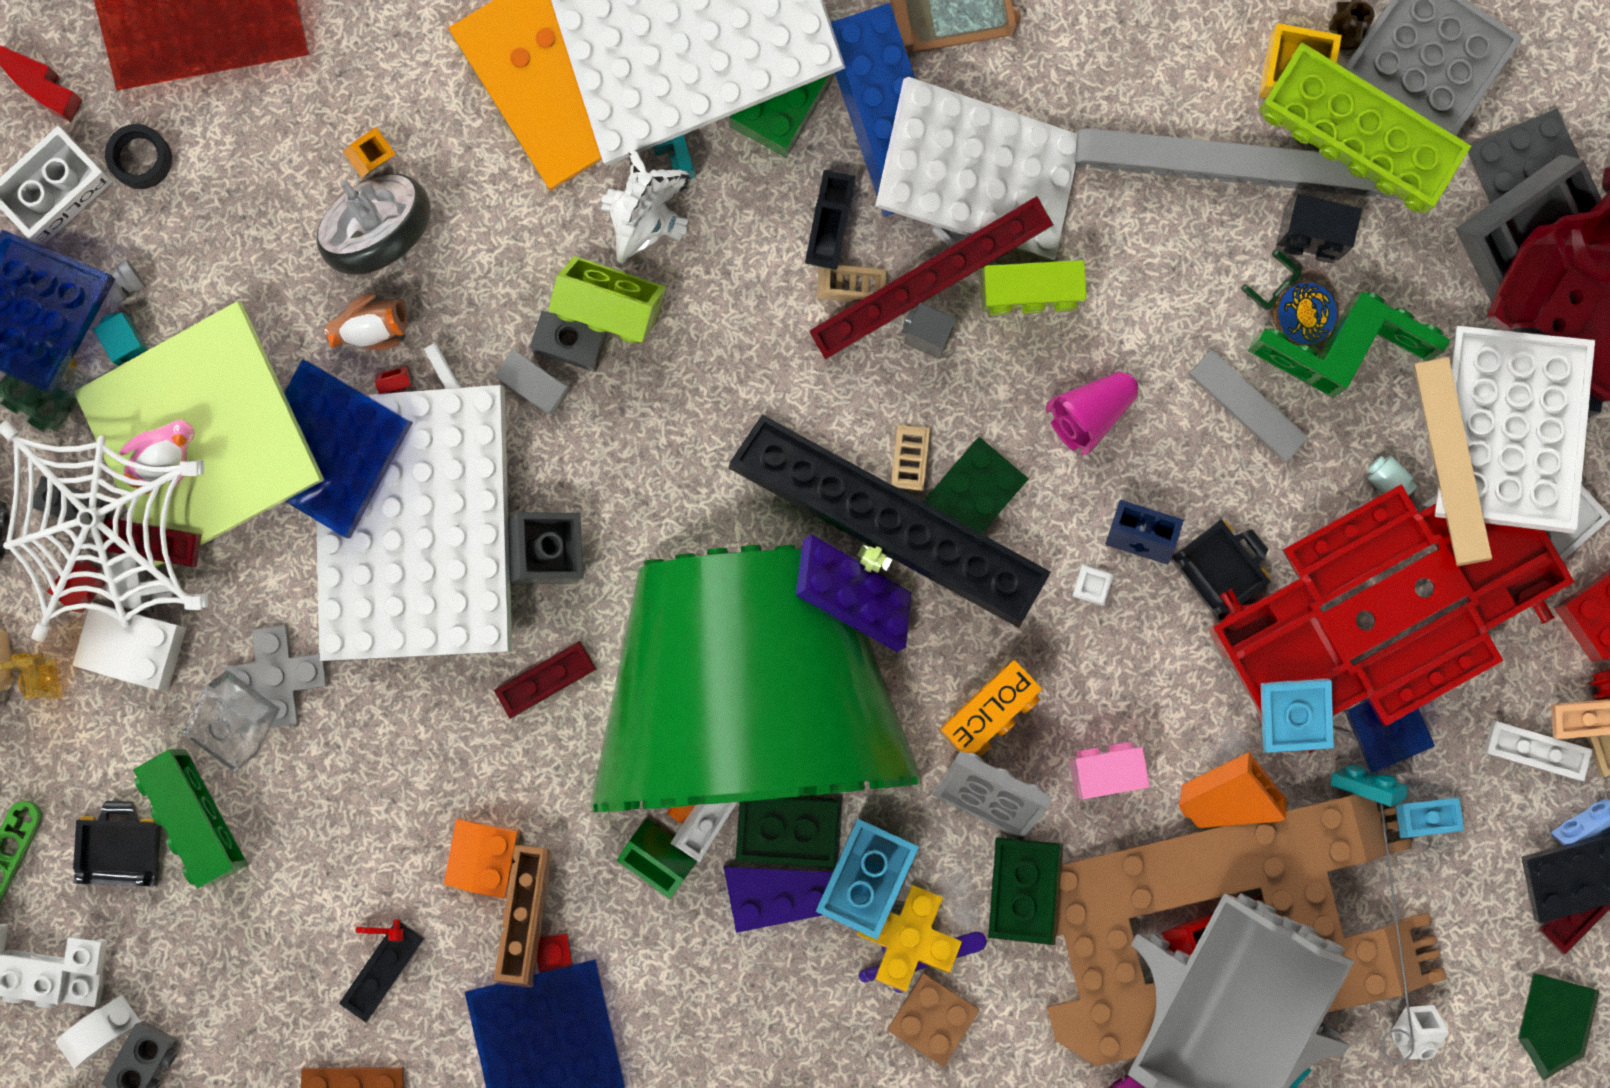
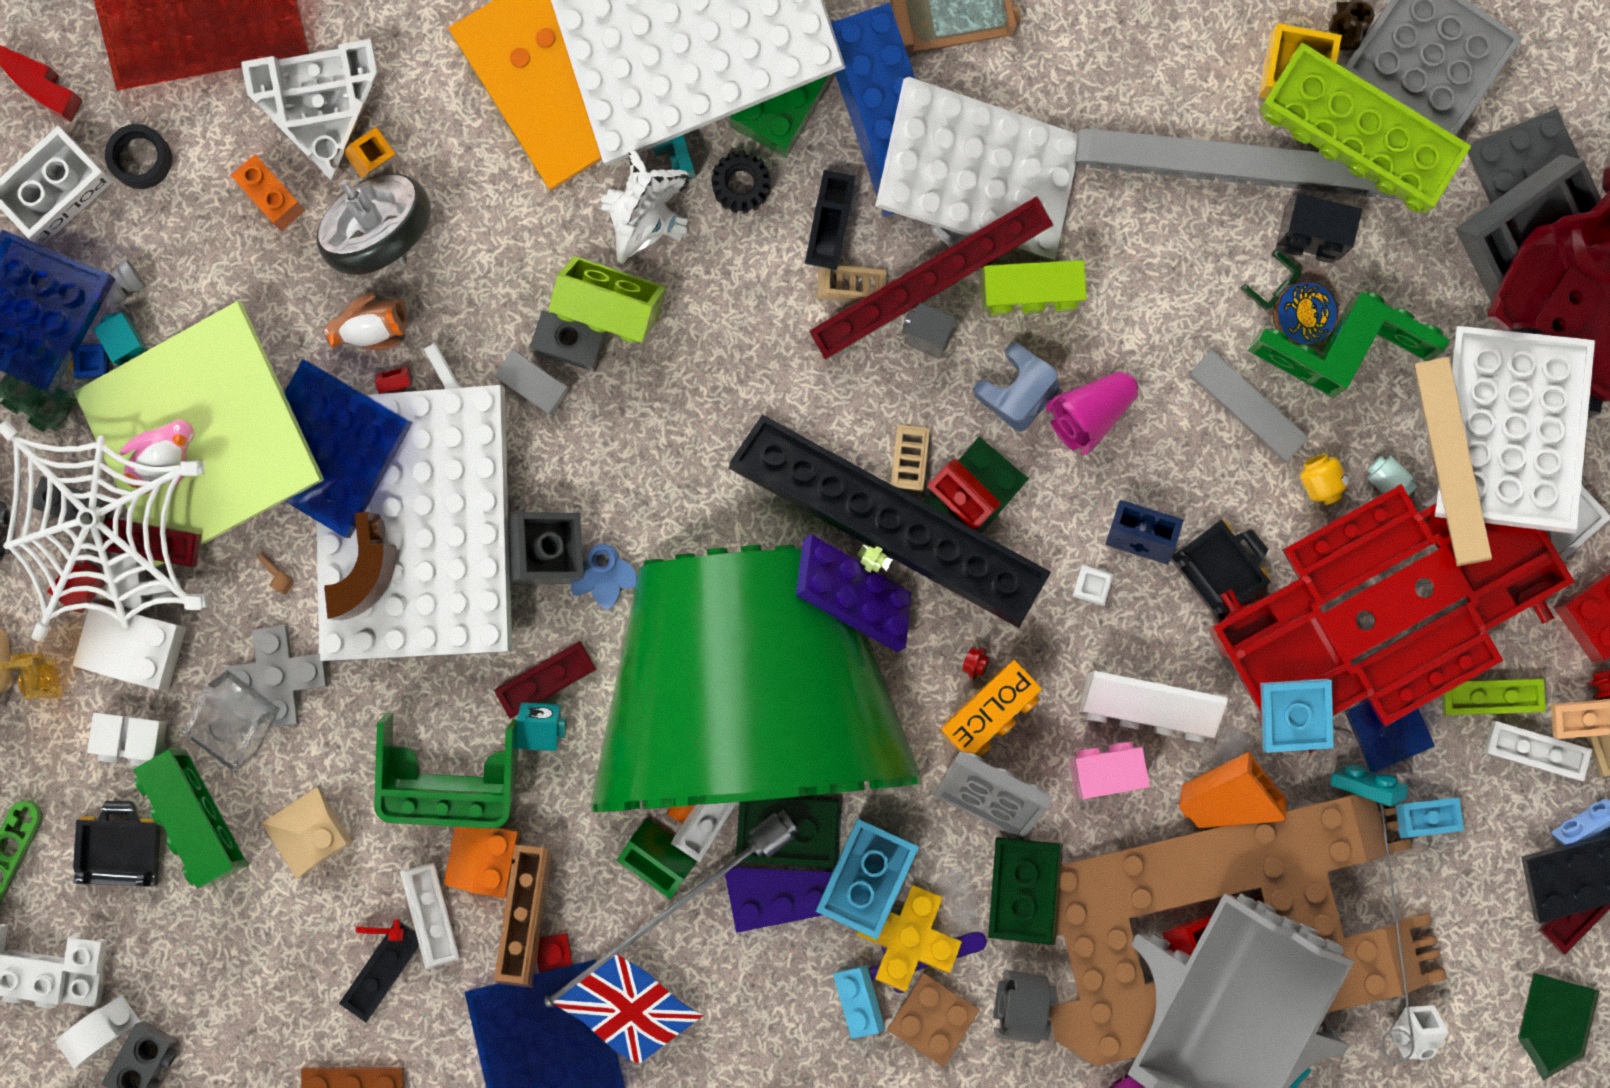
(90, 362): none -> blue tile
(126, 737): none -> white piece
(267, 192): none -> orange brick
(281, 581): none -> medium nougat hand
(307, 832): none -> tan slope
(315, 97): none -> white wedge
(370, 574): none -> reddish brown arch
(430, 915): none -> white tile
(438, 799): none -> green windscreen
(540, 726): none -> teal brick
(607, 580): none -> medium blue plate
(627, 1002): none -> flag
(733, 164): none -> black tyre
(859, 1002): none -> medium azure plate
(963, 494): none -> red slope
(975, 662): none -> red plate
(1023, 1007): none -> dark grey brick
(1027, 396): none -> sand blue piece
(1152, 705): none -> white slope
(1324, 478): none -> yellow head
(1495, 697): none -> lime plate

